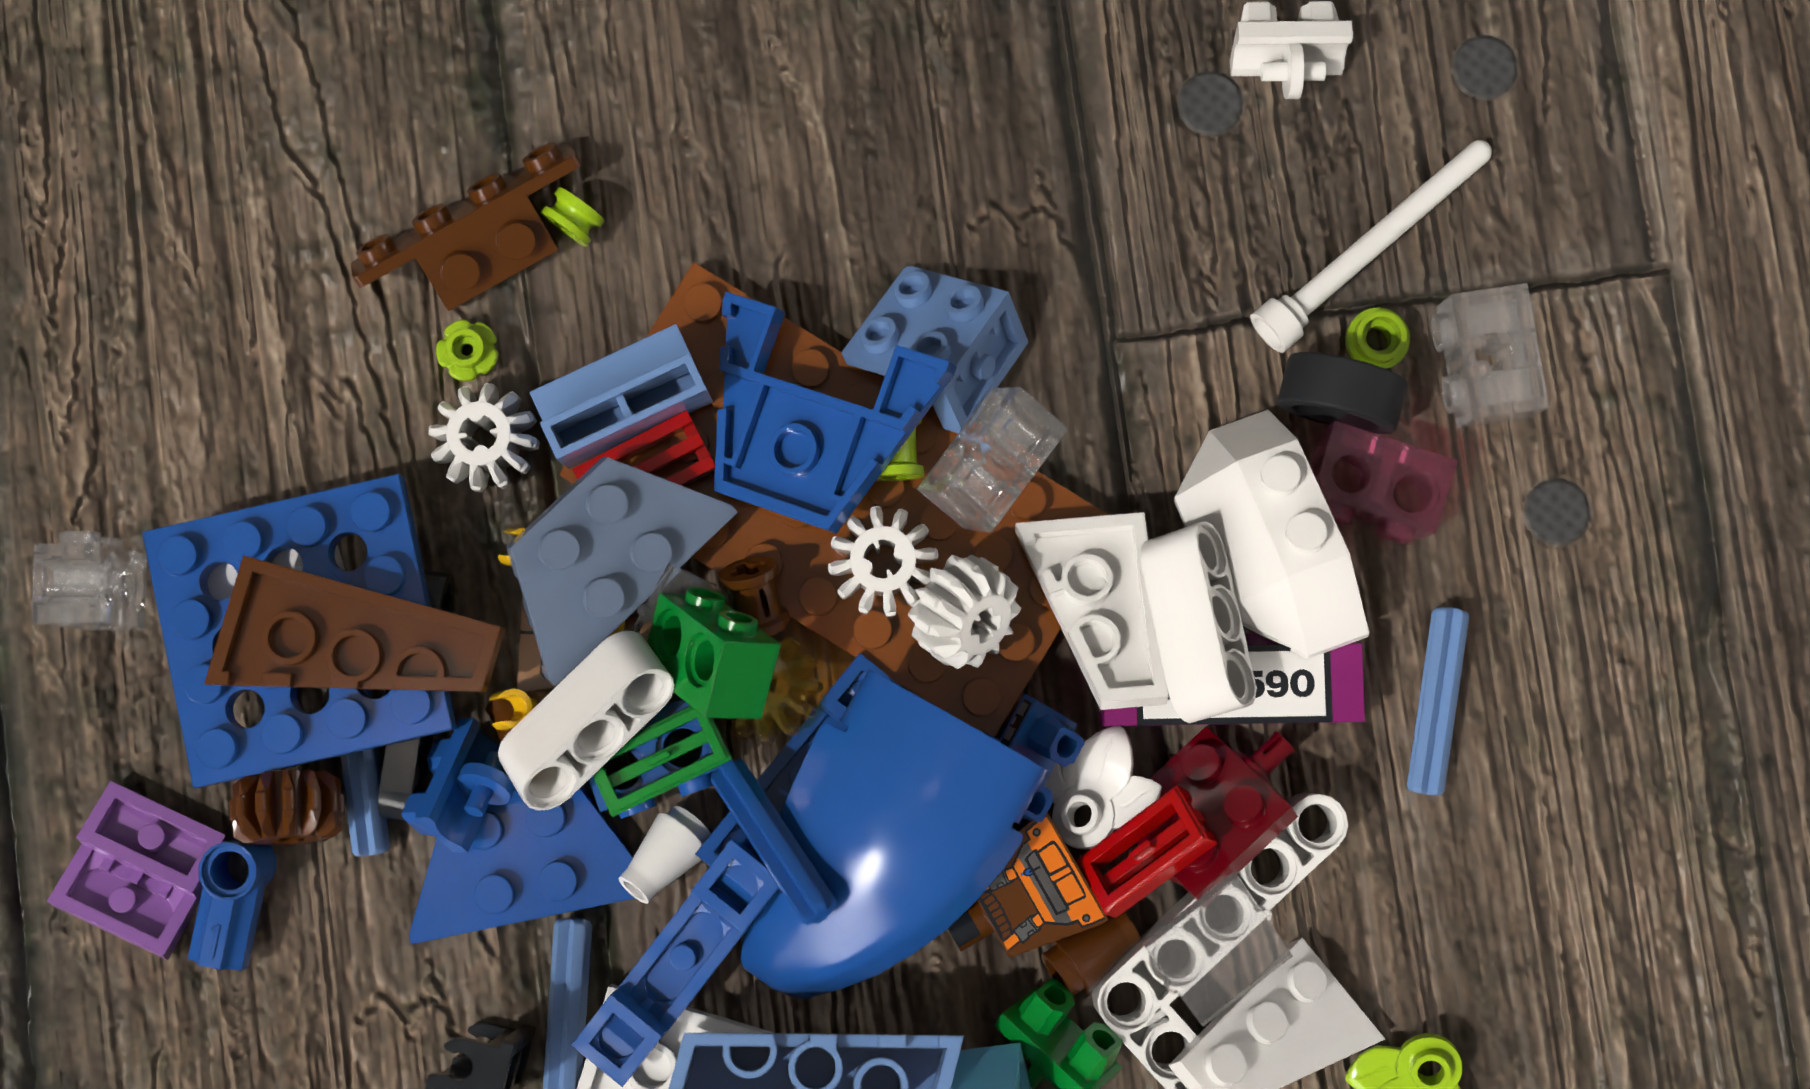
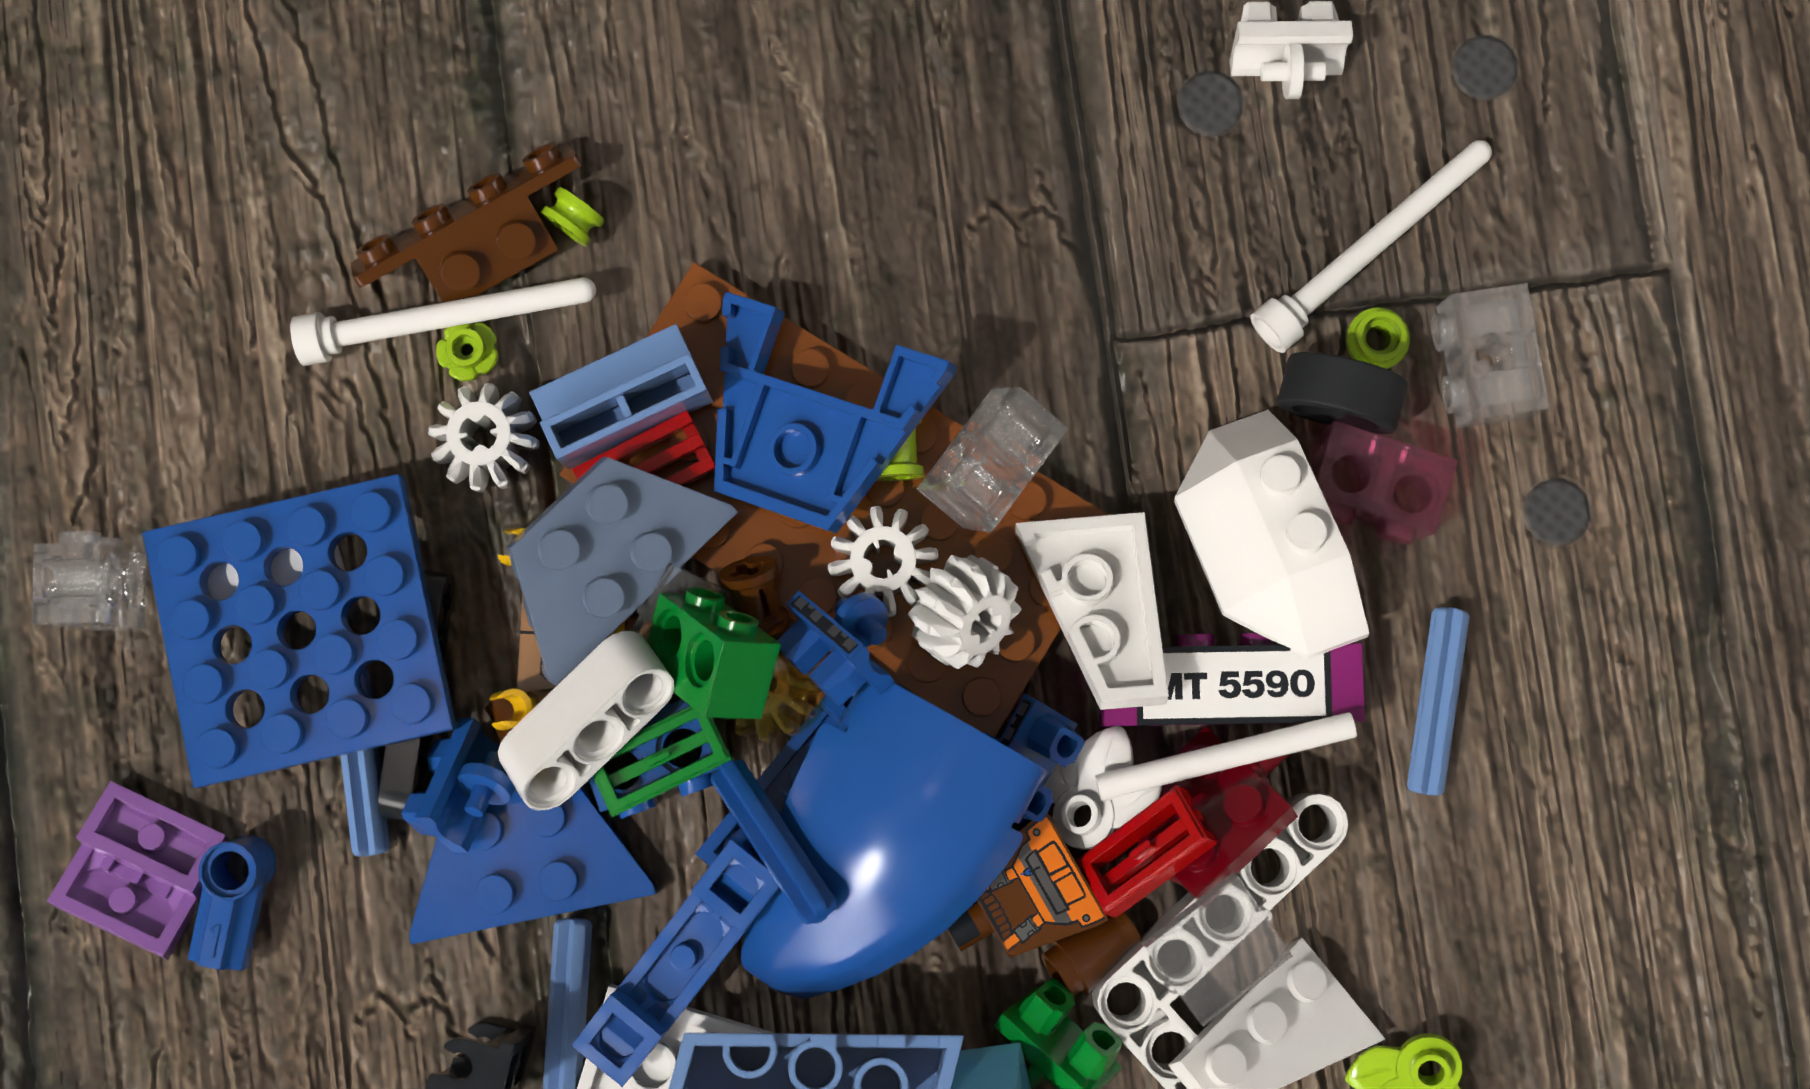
(287, 807): reddish brown gear -> none
(319, 337): none -> white piece
(330, 634): reddish brown wing -> none
(664, 853): white cone -> none
(856, 625): none -> blue hips
(948, 320): medium blue bracket -> none
(1197, 623): white beam -> none
(1226, 756): none -> white bar

